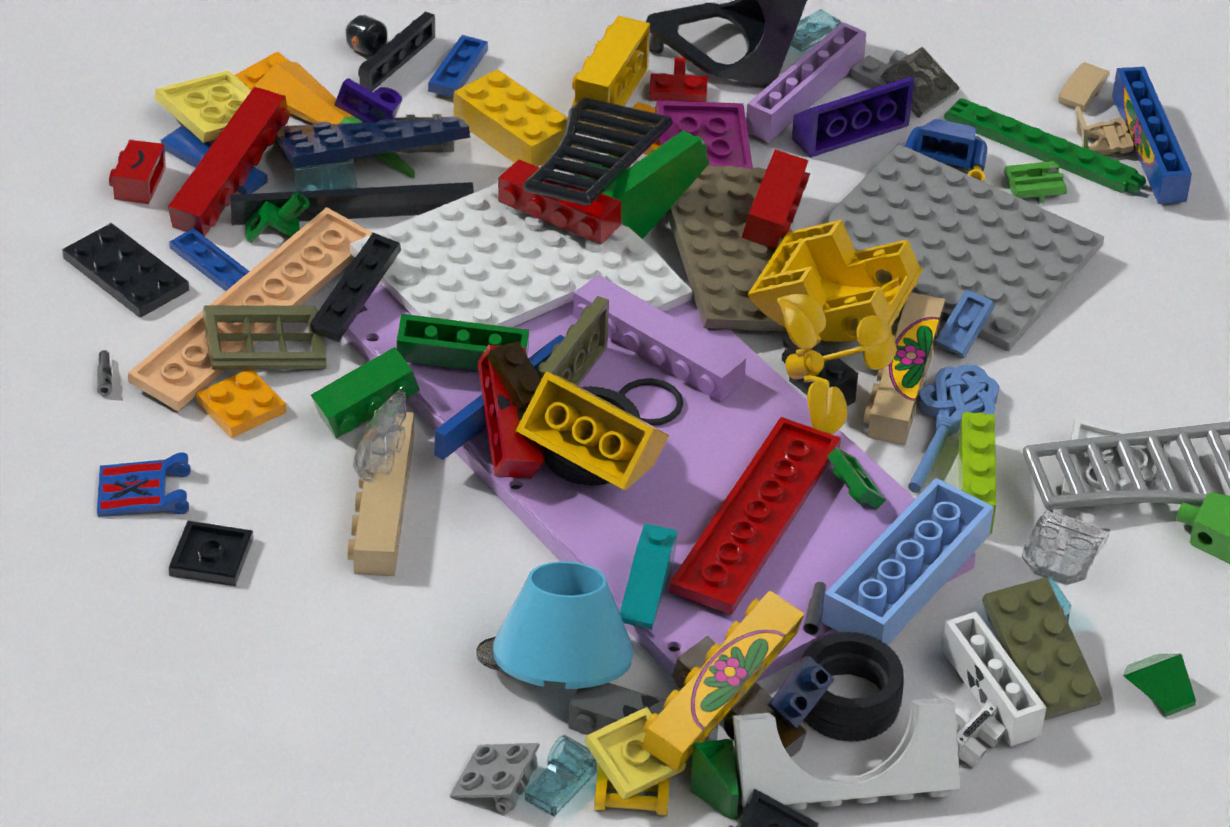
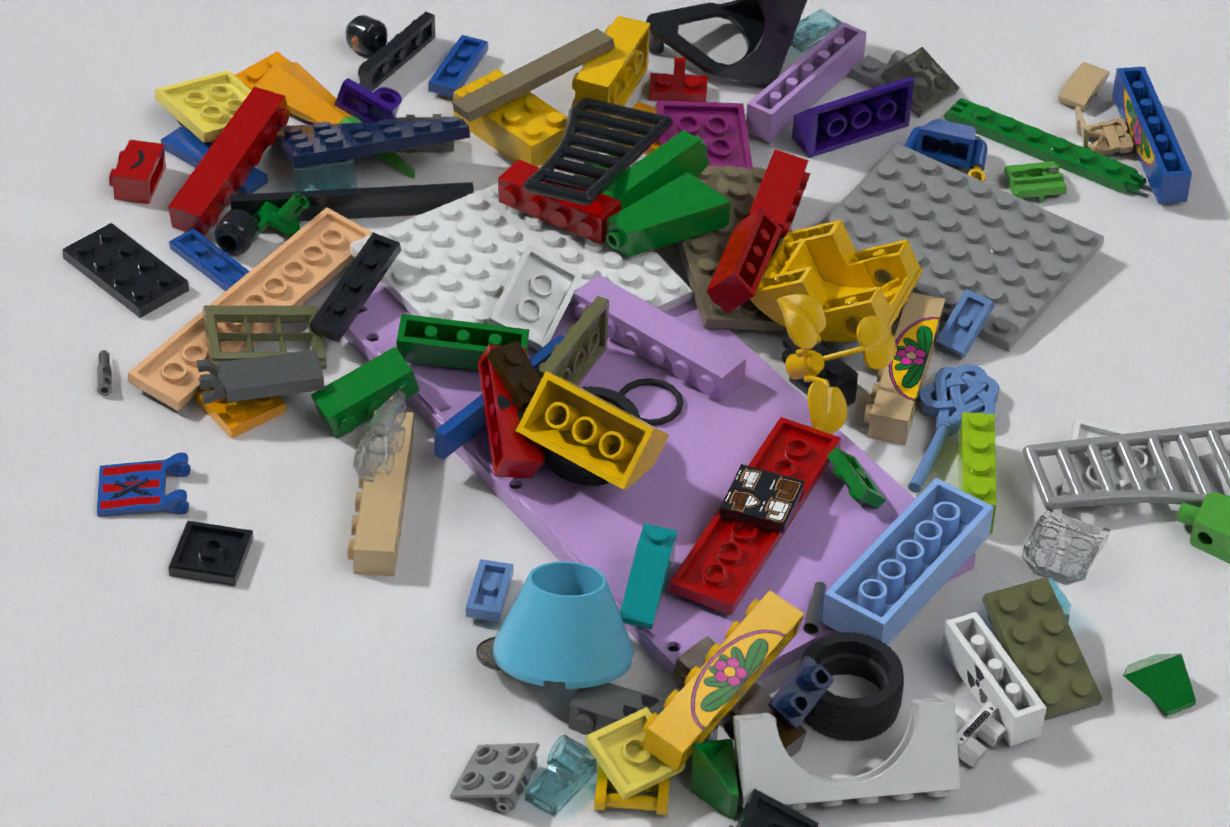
(236, 232): none -> black head
(261, 376): none -> dark grey tile
(489, 590): none -> medium blue plate
(533, 75): none -> dark tan tile
(536, 296): none -> white plate
(668, 216): none -> green slope
(744, 260): none -> red brick
(762, 498): none -> black tile

